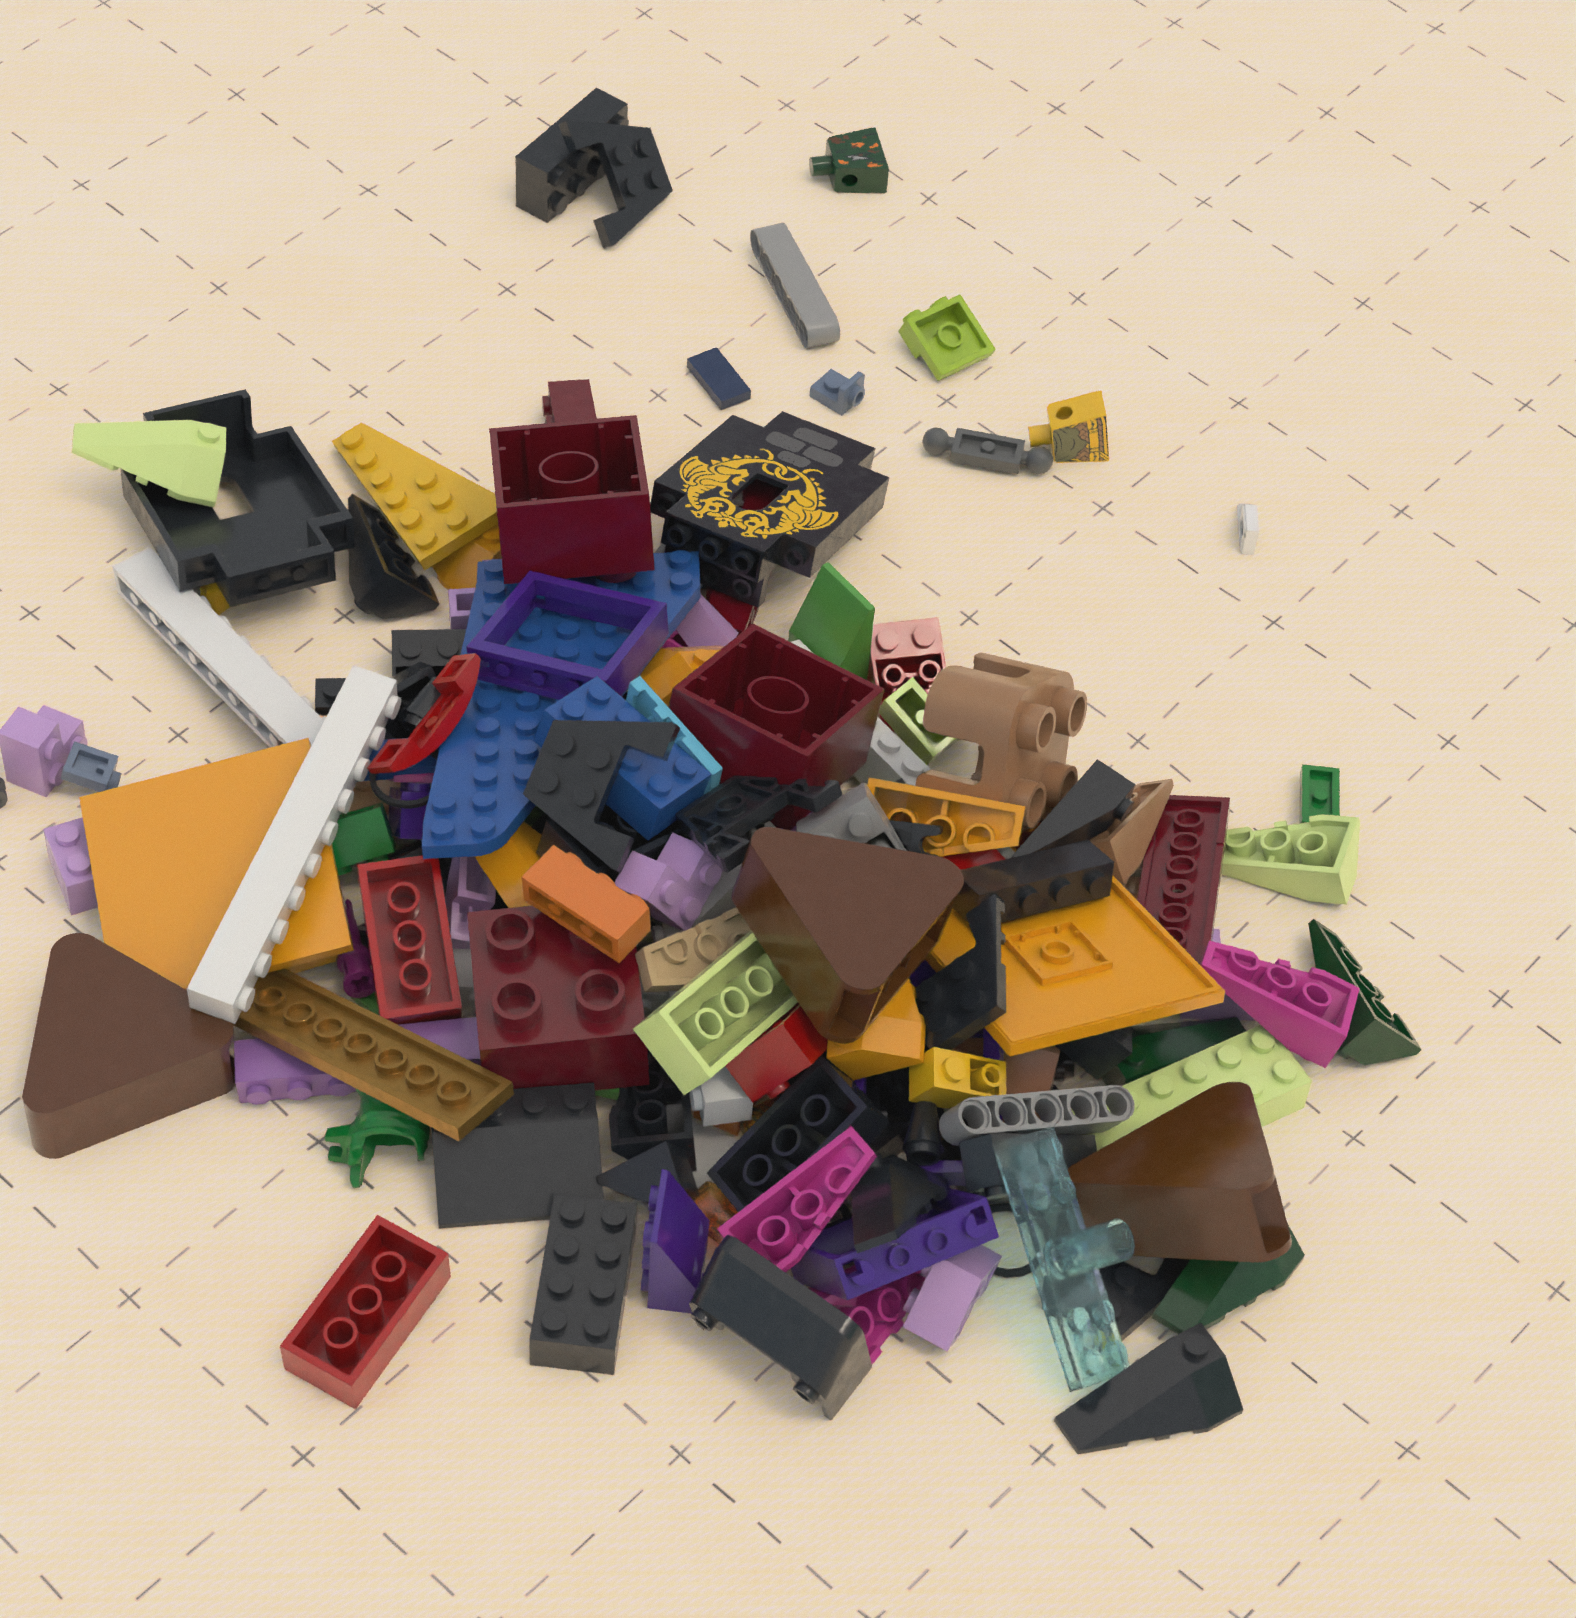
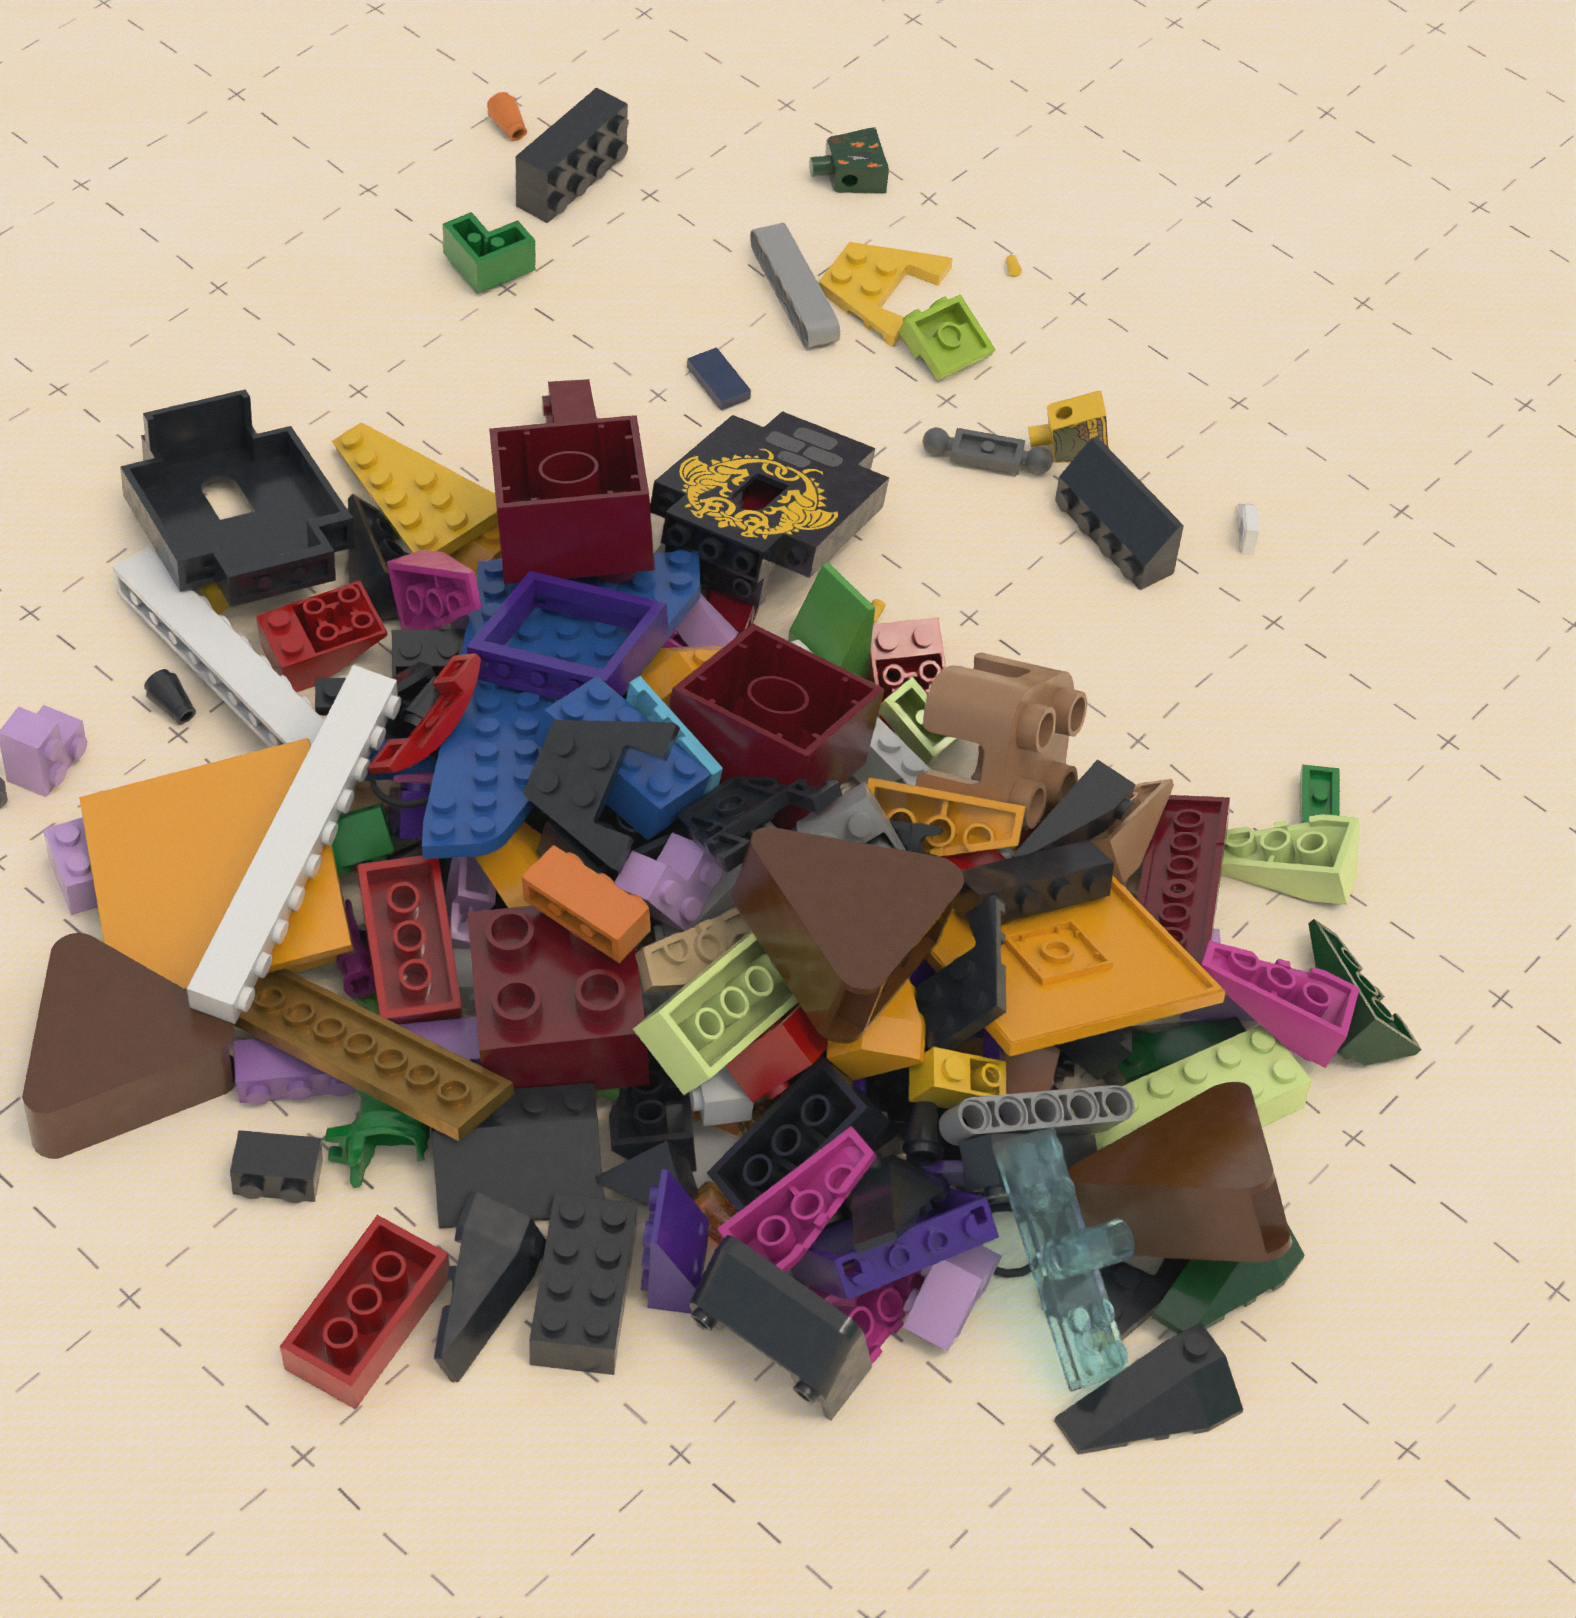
(91, 768): sand blue bracket -> none
(169, 695): none -> black cone
(172, 454): yellowish green wedge -> none
(276, 1166): none -> black brick
(319, 634): none -> red slope
(432, 589): none -> dark pink wedge
(488, 256): none -> green brick
(493, 1270): none -> black wedge
(506, 114): none -> orange cone
(631, 168): black wing -> none
(838, 391): sand blue bracket -> none
(869, 274): none -> yellow wing
(879, 607): none -> yellow piece
(1013, 266): none -> yellow piece
(1120, 514): none -> black slope

